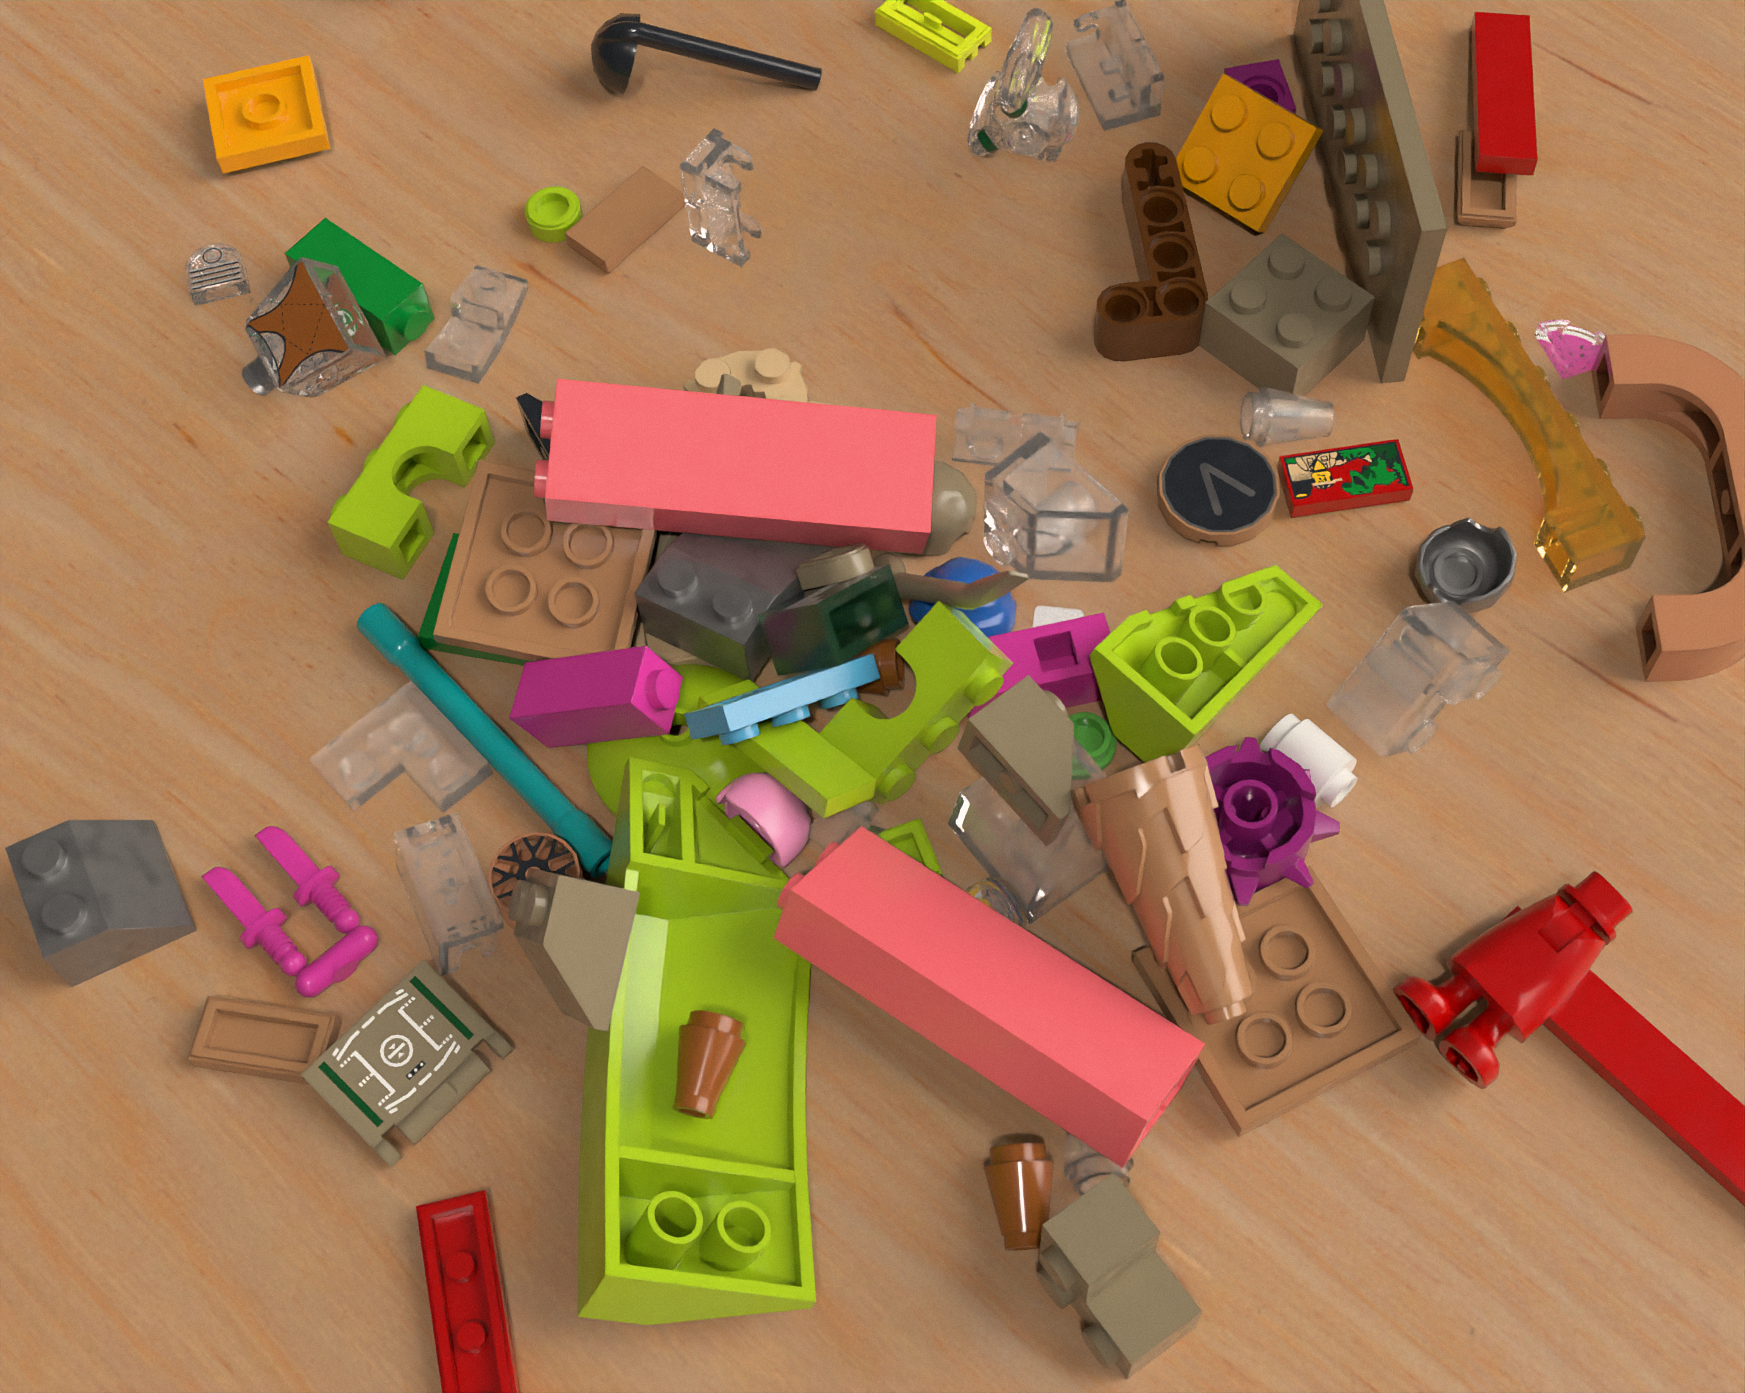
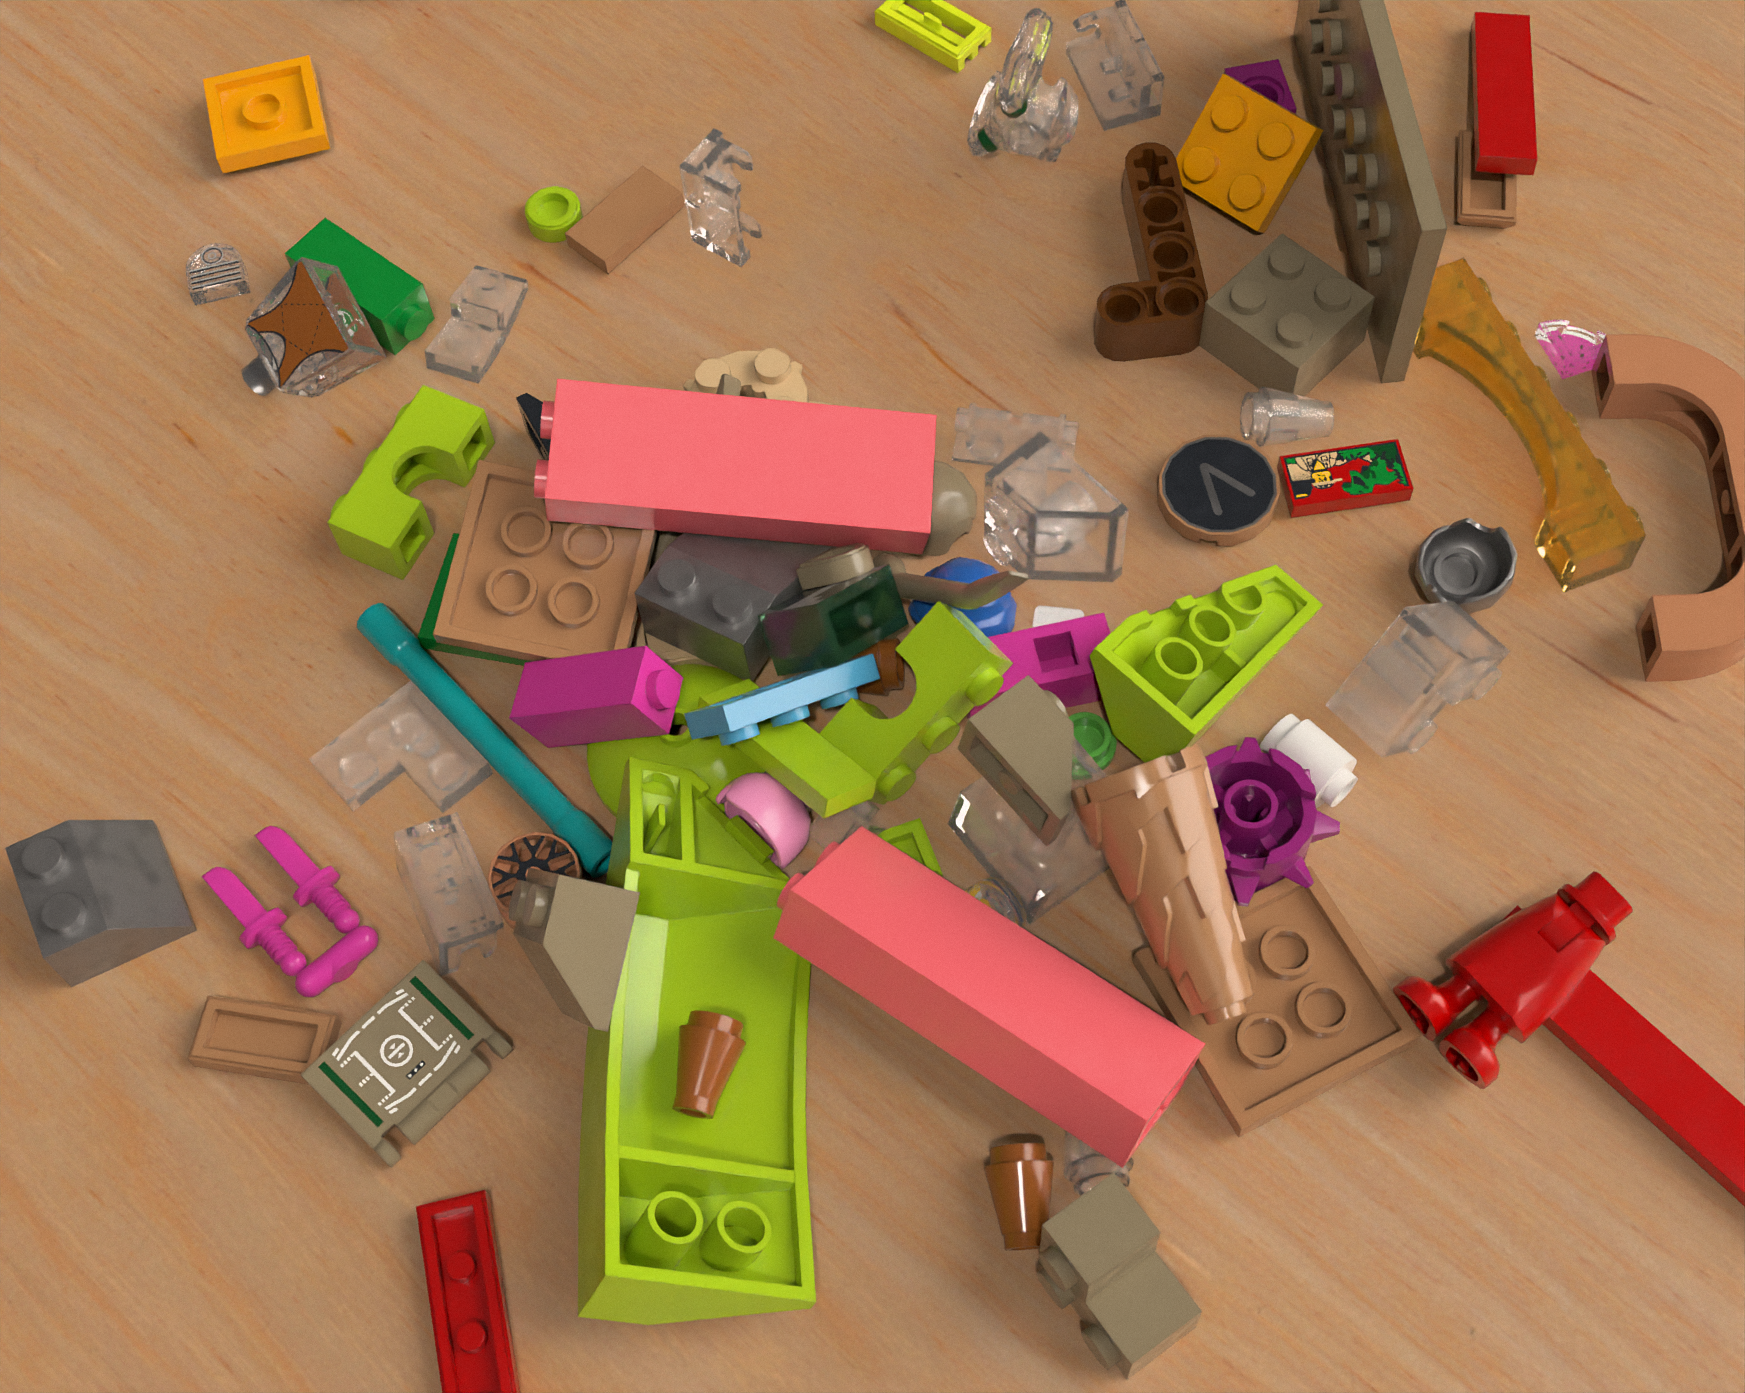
(617, 41): black piece -> none

